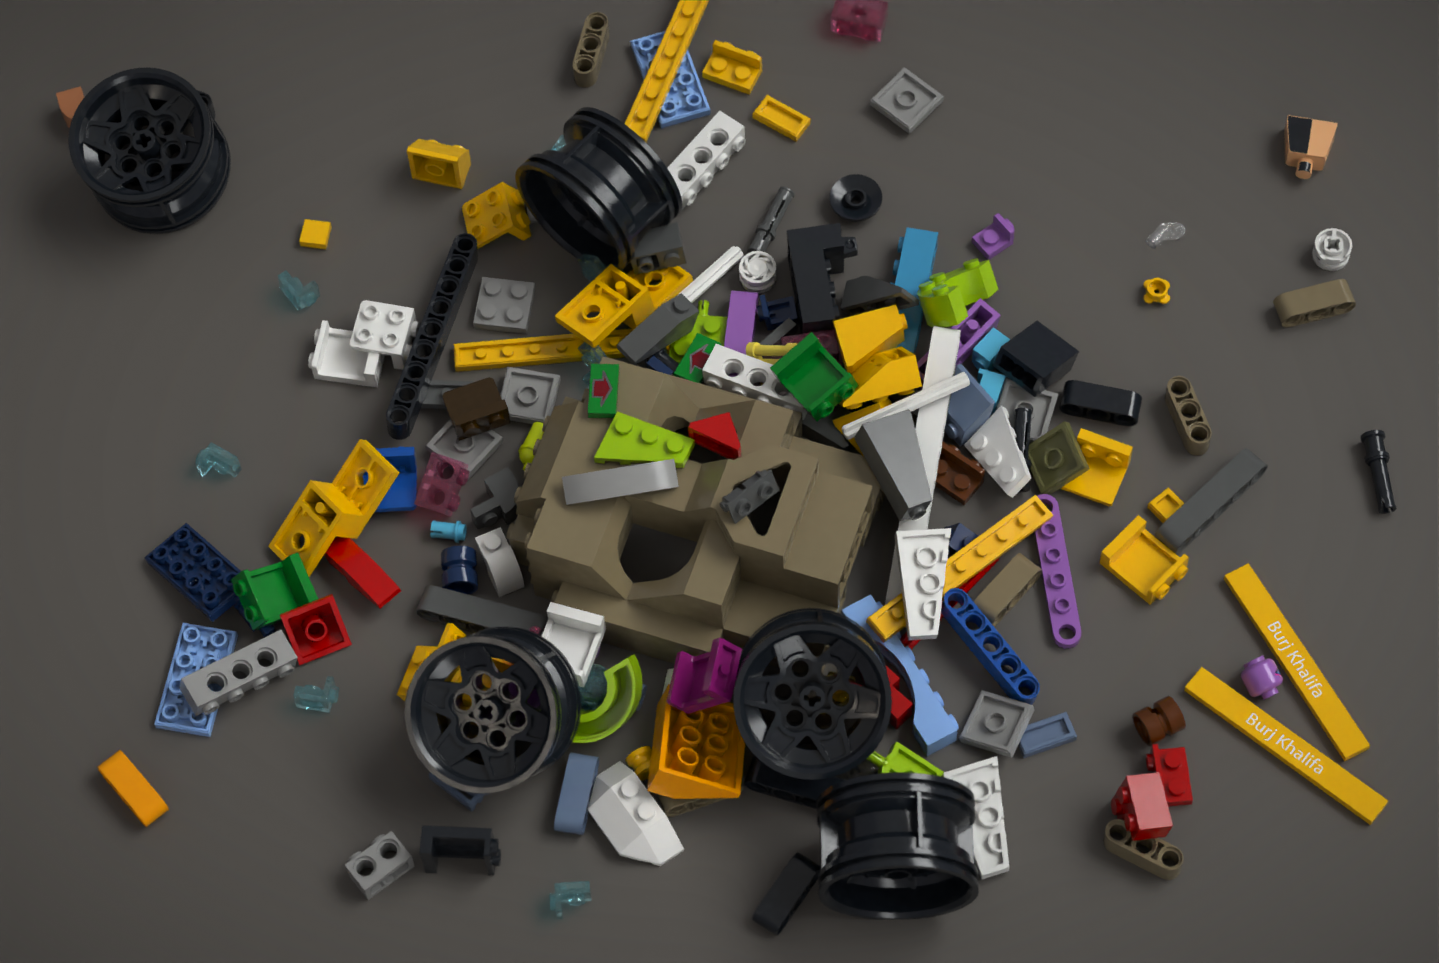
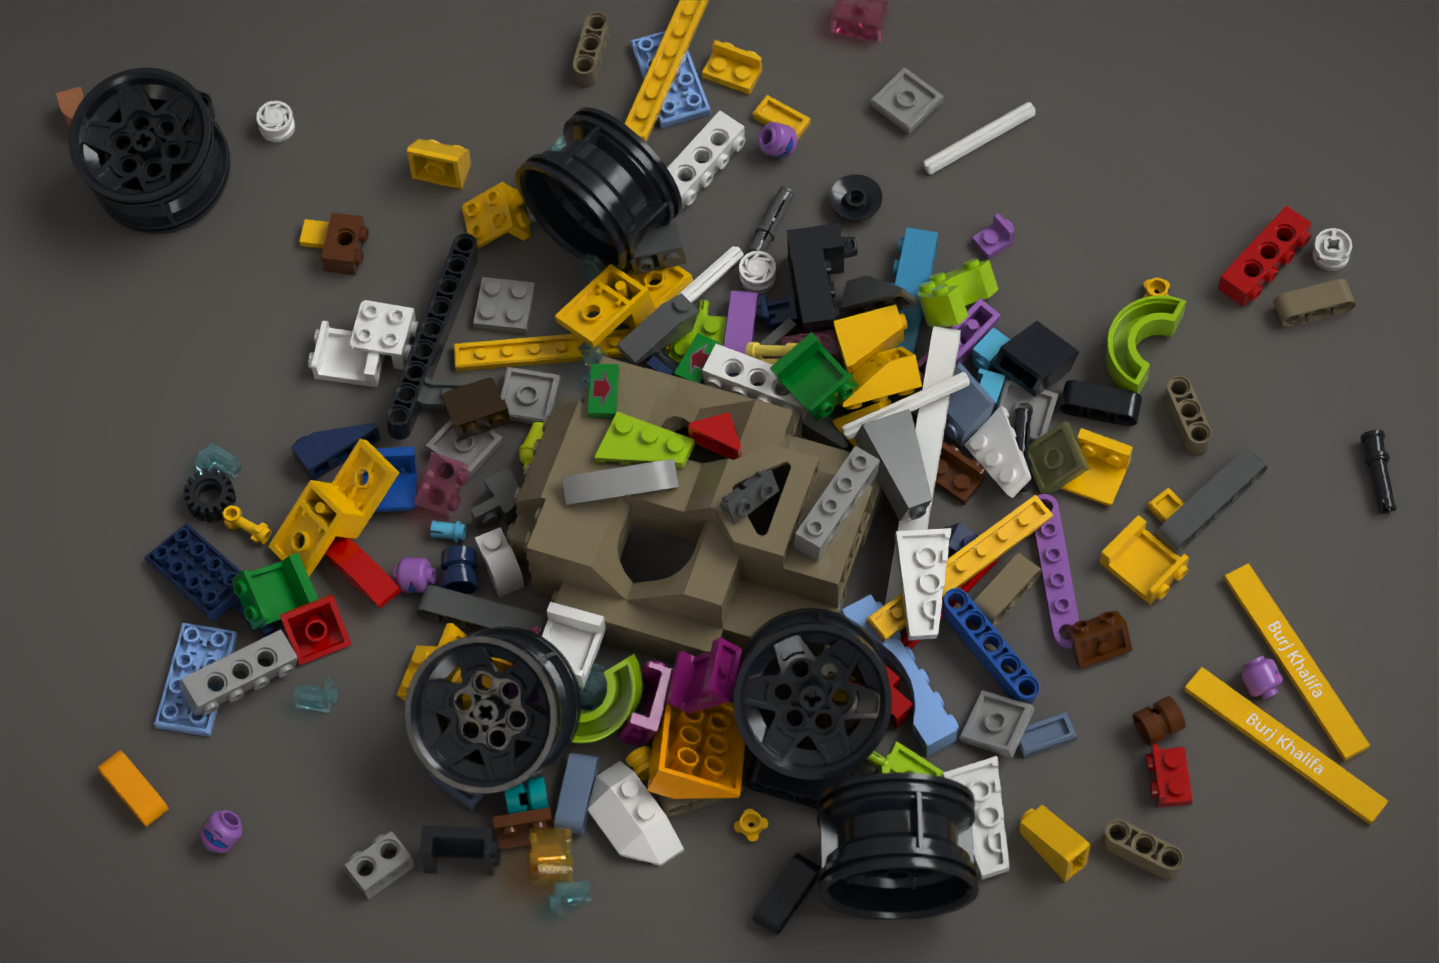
(204, 482): none -> black tyre
(221, 831): none -> medium lavender head
(234, 520): none -> yellow bar
(276, 122): none -> white wheel
(296, 293): clear light blue bracket -> none
(330, 448): none -> dark blue slope
(341, 230): none -> reddish brown brick
(414, 574): none -> medium lavender head
(513, 829): none -> reddish brown bracket
(536, 795): none -> teal wheel
(550, 856): none -> clear yellow brick
(641, 728): none -> magenta panel
(747, 817): none -> yellow plate
(777, 140): none -> medium lavender head
(836, 503): none -> light grey brick
(979, 138): none -> white axle
(1055, 841): none -> yellow slope
(1099, 638): none -> reddish brown bracket
(1132, 324): none -> lime brick
(1143, 806): brick -> none
(1166, 231): clear arm -> none
(1285, 225): none -> red brick
(1307, 144): light nougat torso -> none

